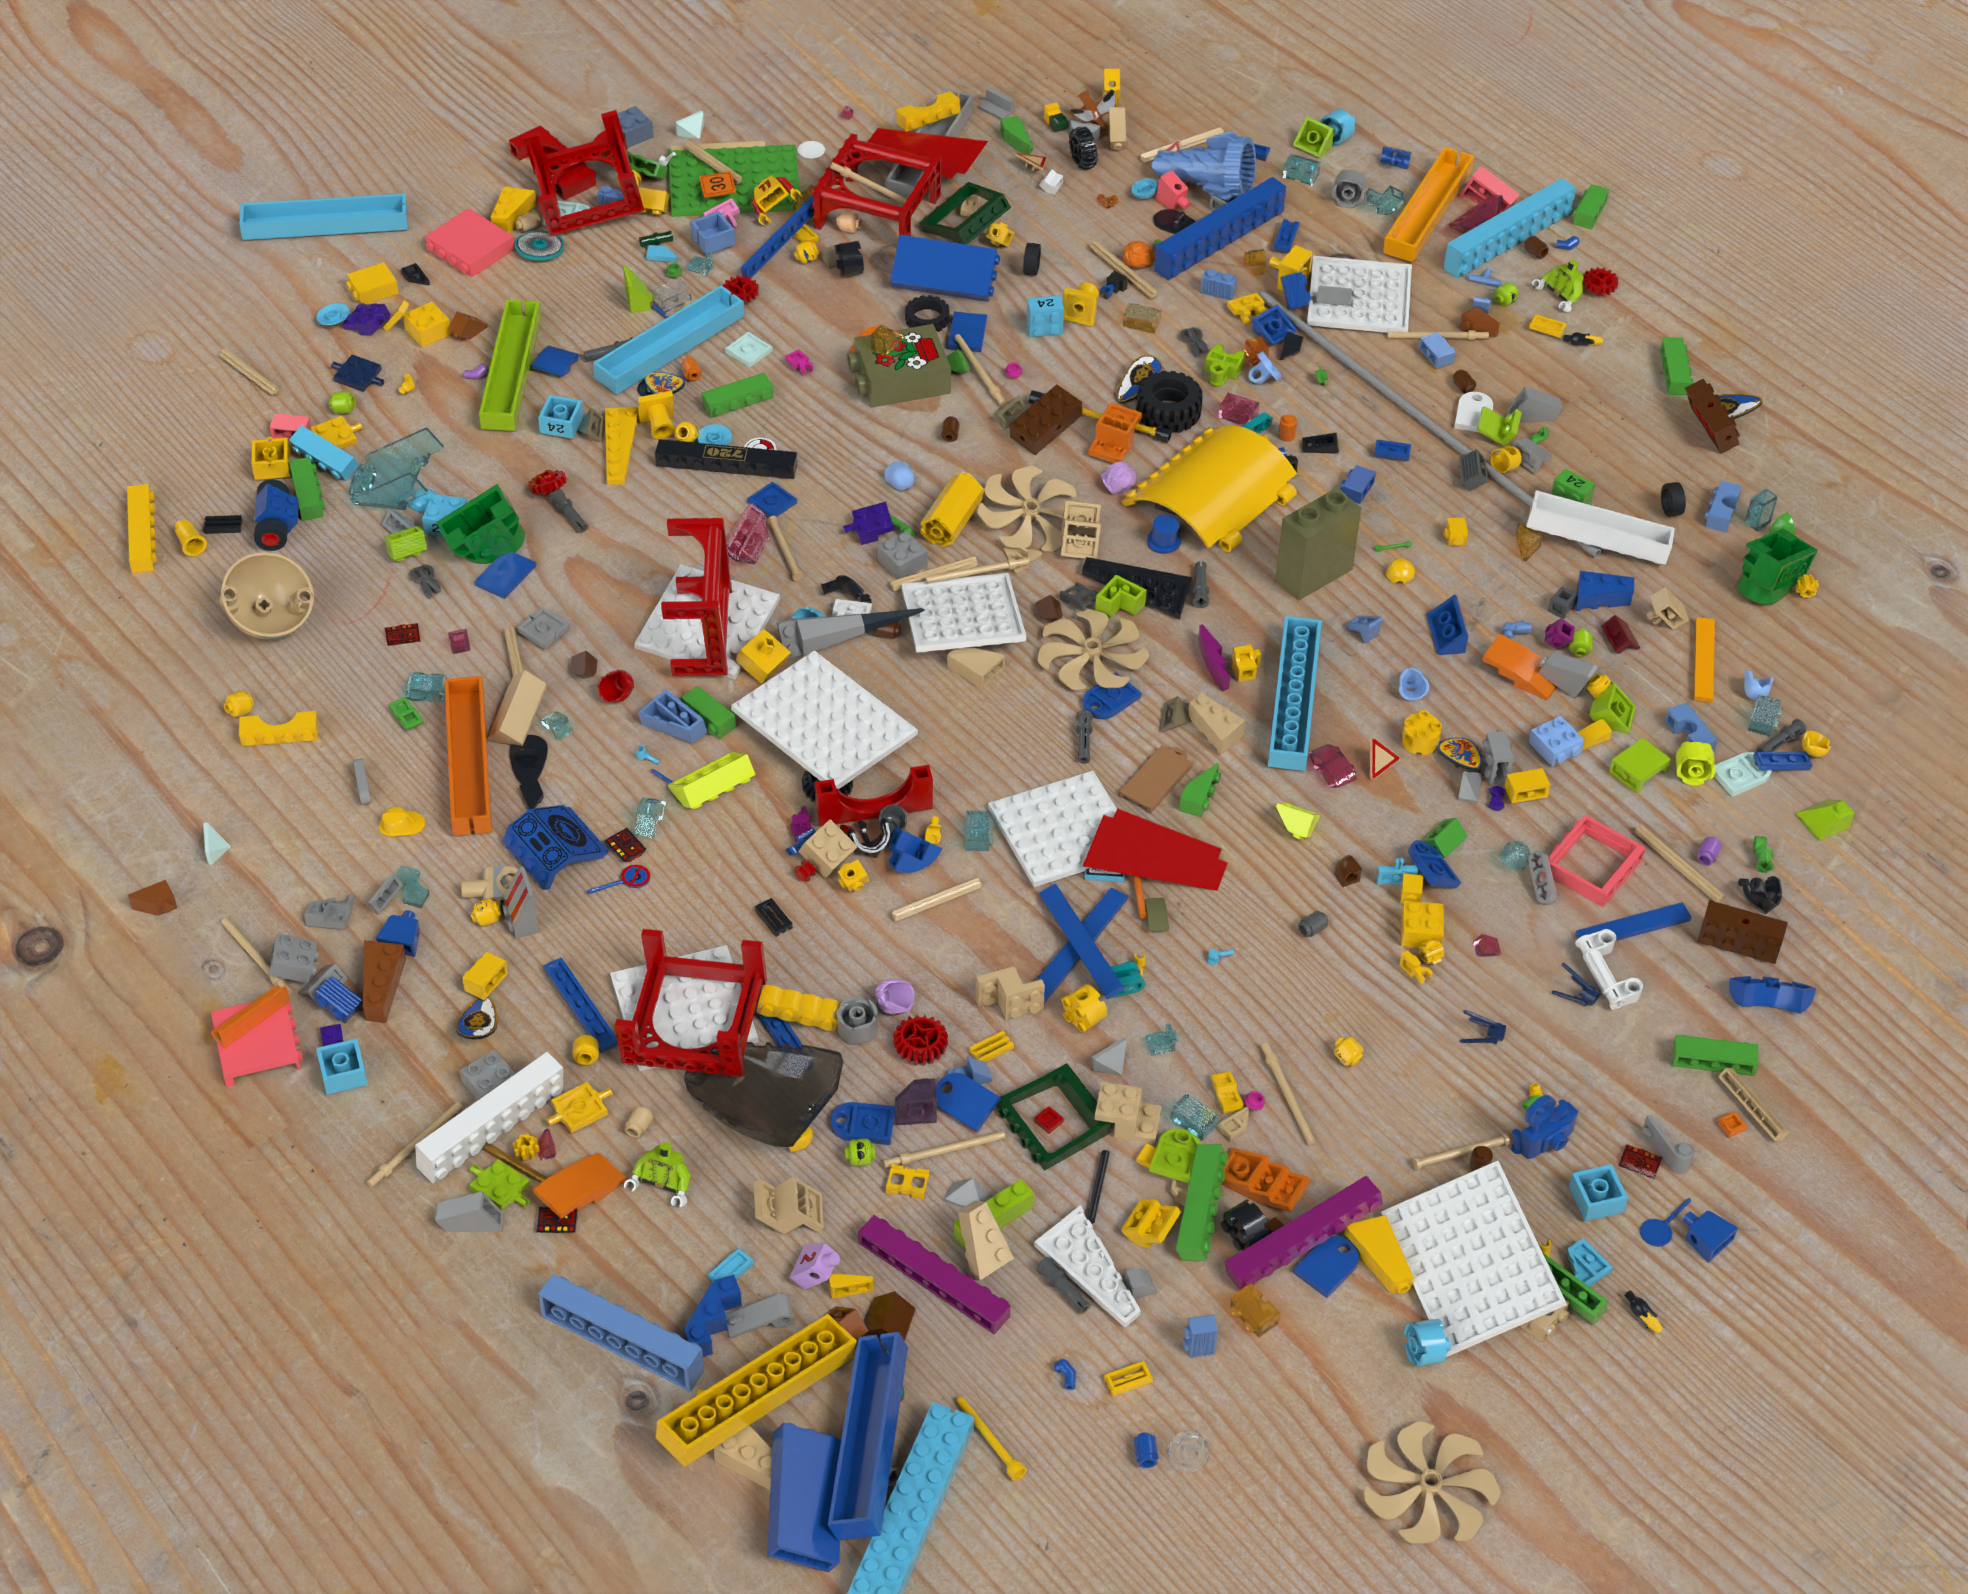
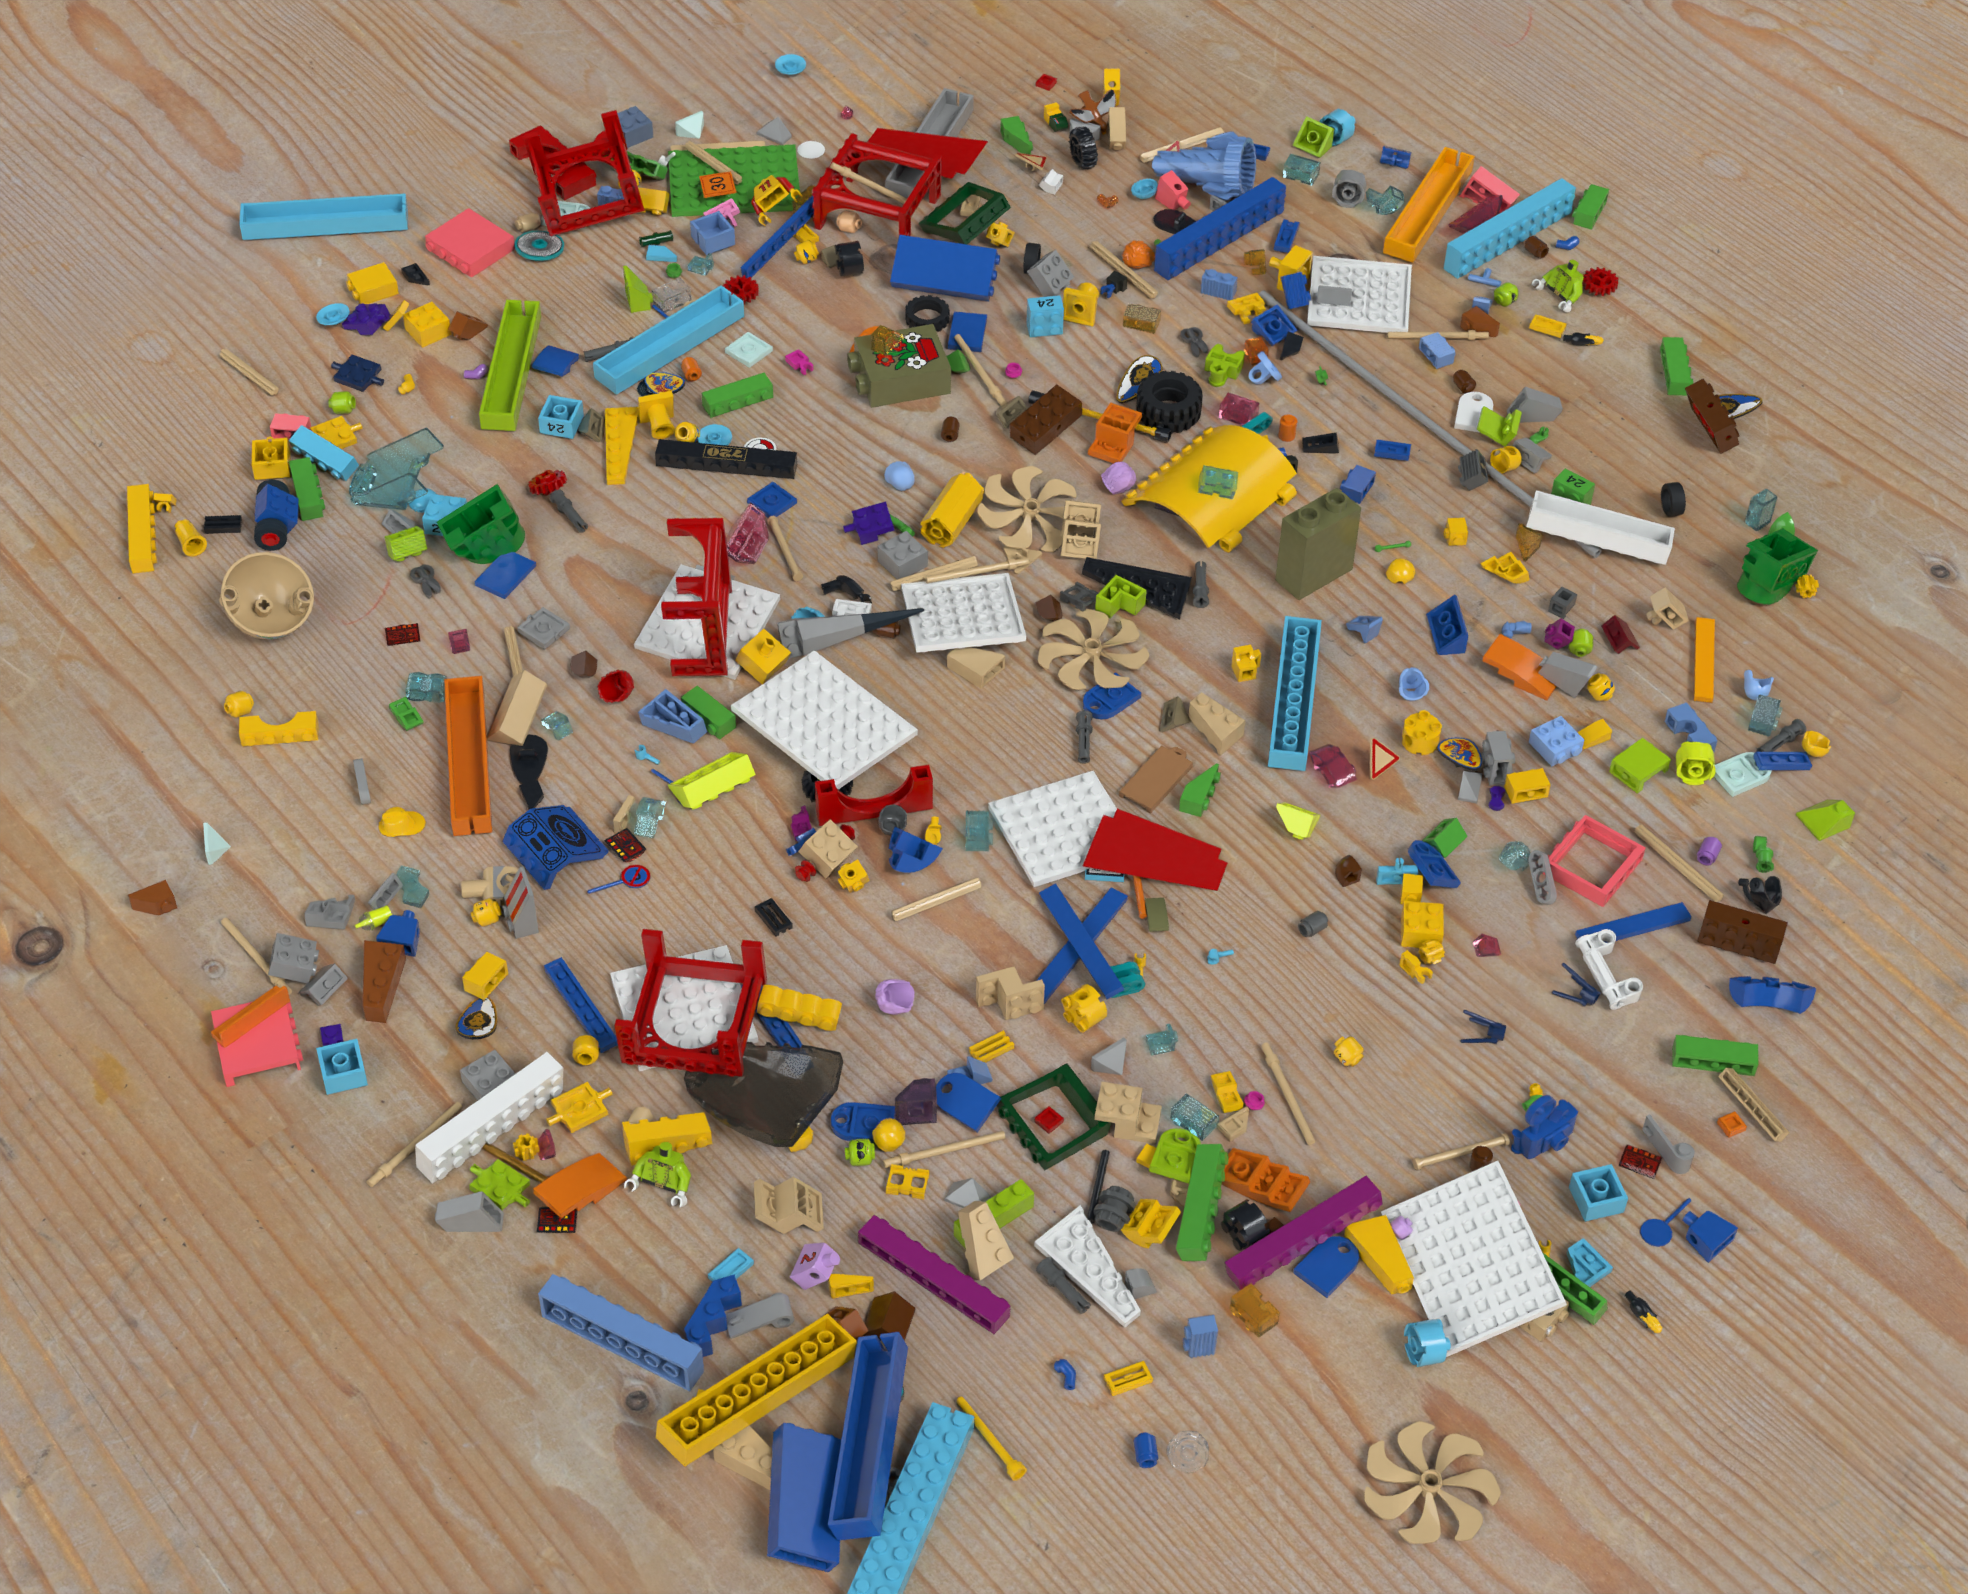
(164, 500): none -> yellow tile
(338, 999): blue brick -> none
(374, 918): none -> neon yellow piece
(512, 204): yellow wedge -> none
(623, 815): none -> tan tile
(683, 1133): none -> yellow wedge
(775, 131): none -> light grey slope
(790, 64): none -> medium azure dish
(857, 1020): light grey brick -> none
(873, 847): black helmet -> none
(889, 1135): none -> yellow hair
(915, 117): yellow arch -> none
(921, 1034): red gear -> none
(997, 104): light grey panel -> none
(1046, 82): none -> red tile
(1050, 274): none -> light grey brick
(1115, 1207): none -> dark grey piece
(1164, 535): blue piece -> none
(1212, 656): magenta slope -> none
(1218, 481): none -> clear light blue brick
(1401, 1227): none -> lavender piece
(1507, 568): none -> yellow slope
(1603, 590): blue wedge -> none
(1614, 708): lime slope -> none
(1722, 506): medium blue arch -> none

